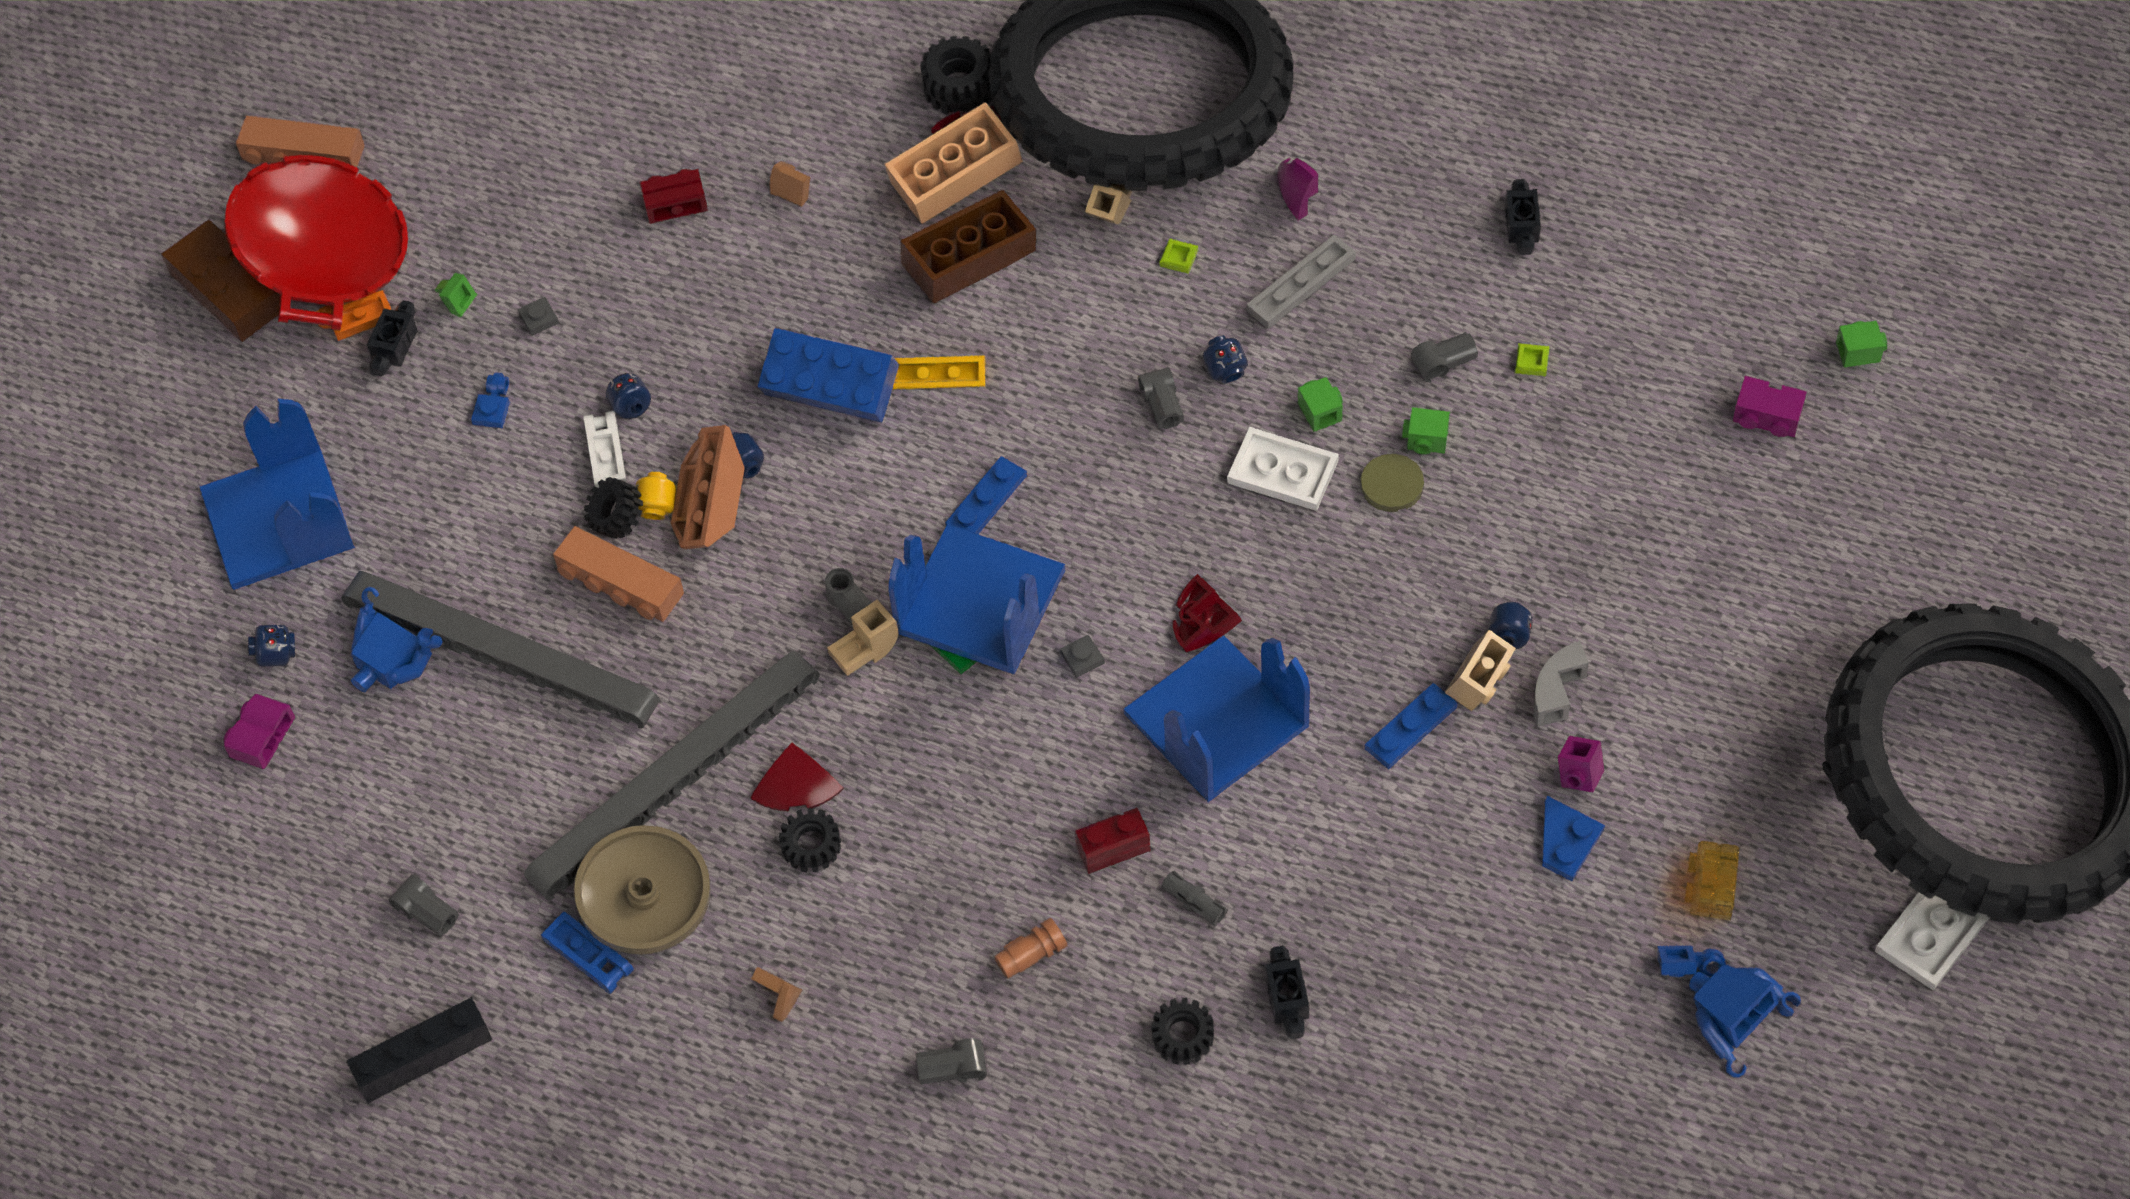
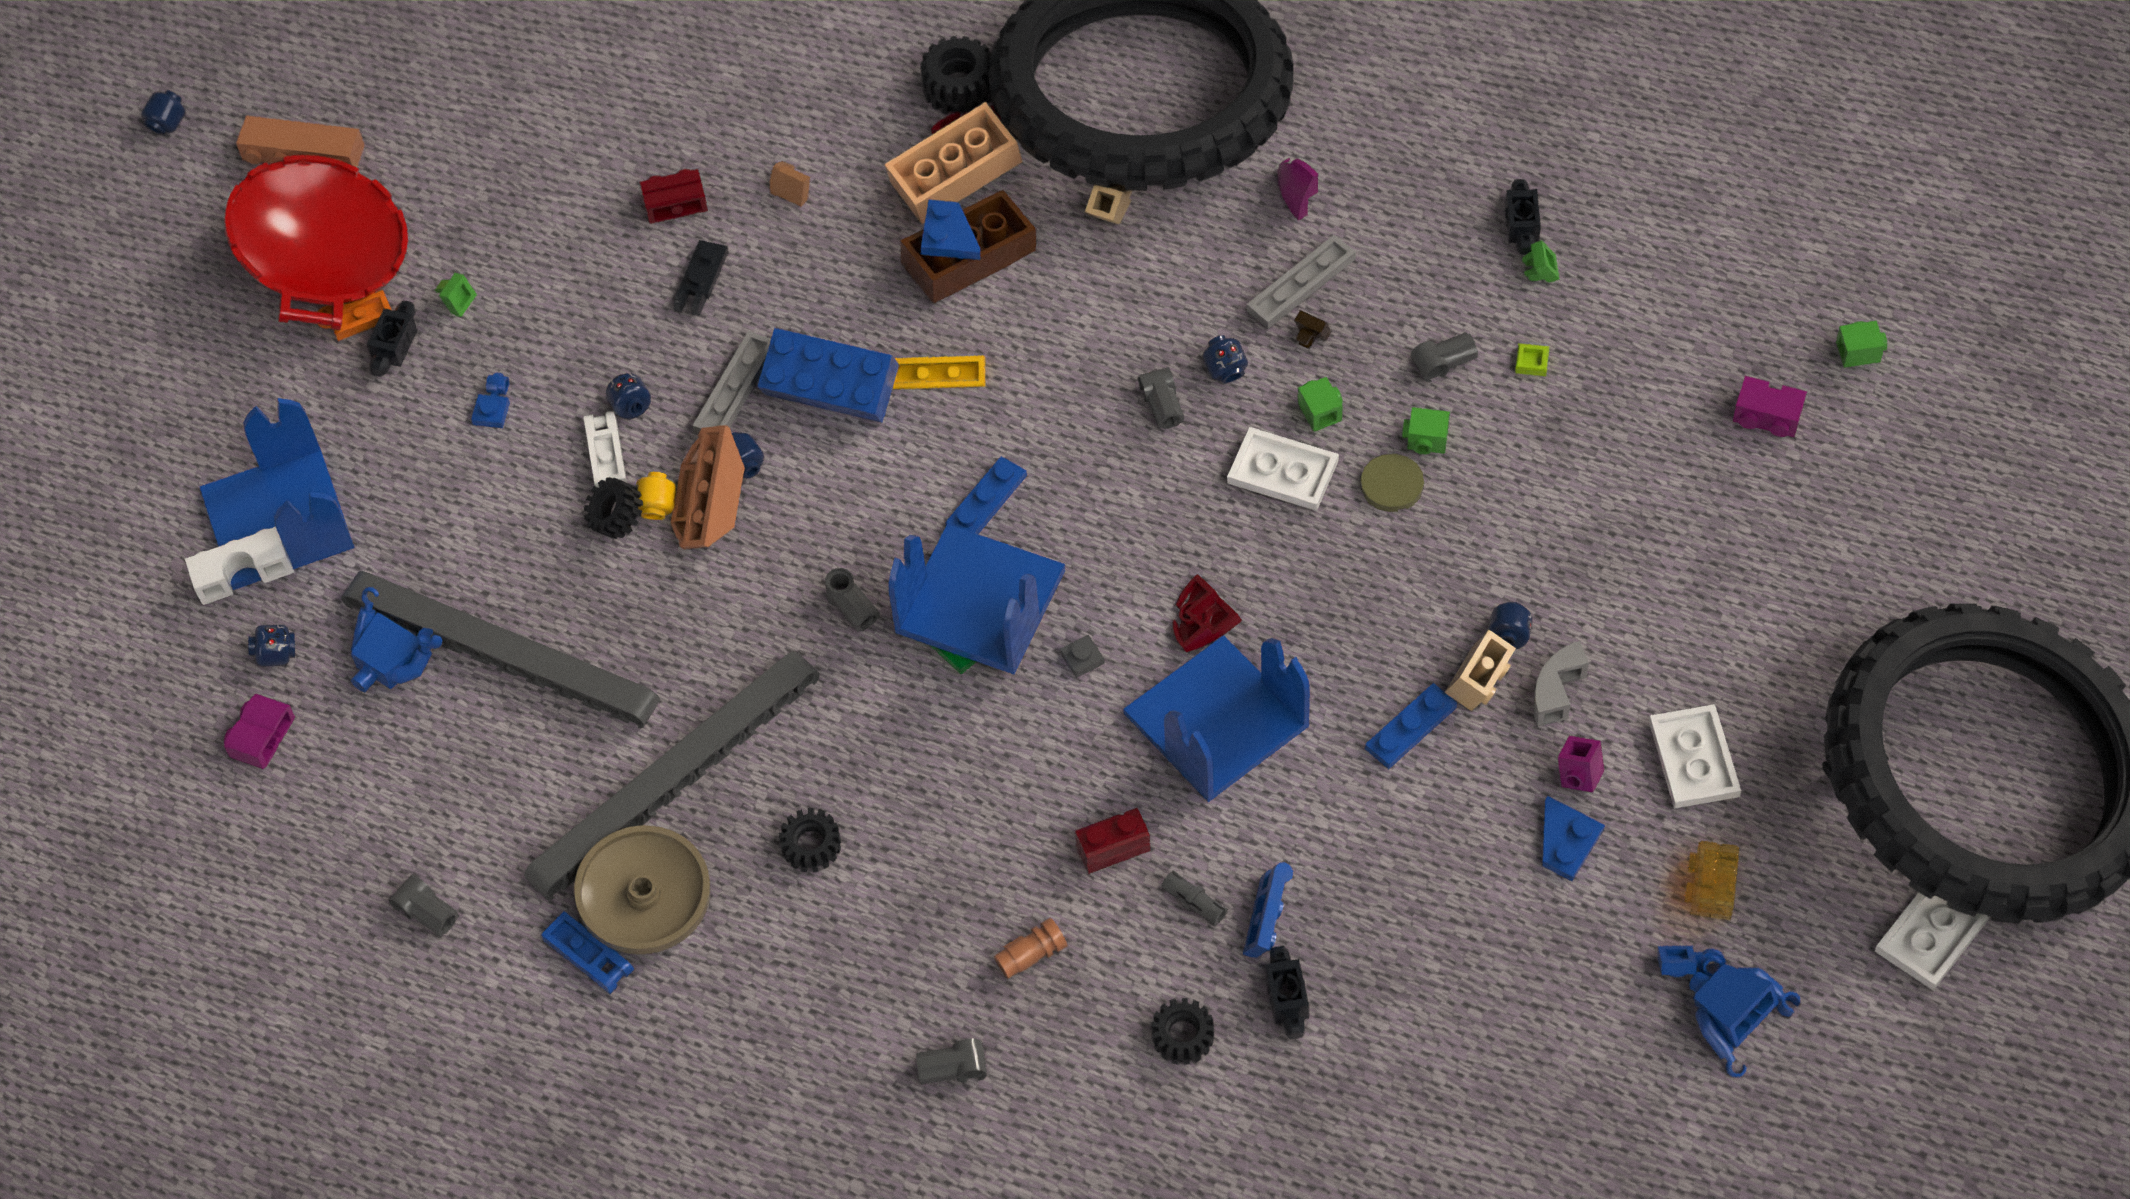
(163, 112): none -> dark blue head
(214, 569): none -> white arch
(219, 282): reddish brown brick -> none
(419, 1050): black brick -> none
(538, 316): dark grey plate -> none
(618, 574): nougat brick -> none
(701, 275): none -> black hinge
(734, 383): none -> light grey plate
(787, 992): medium nougat tile -> none
(795, 781): dark red brick -> none
(871, 639): tan brick -> none
(948, 232): none -> blue wing
(1178, 256): lime tile -> none
(1267, 910): none -> blue plate
(1310, 328): none -> dark brown tile
(1543, 263): none -> bright green tile
(1694, 756): none -> white plate

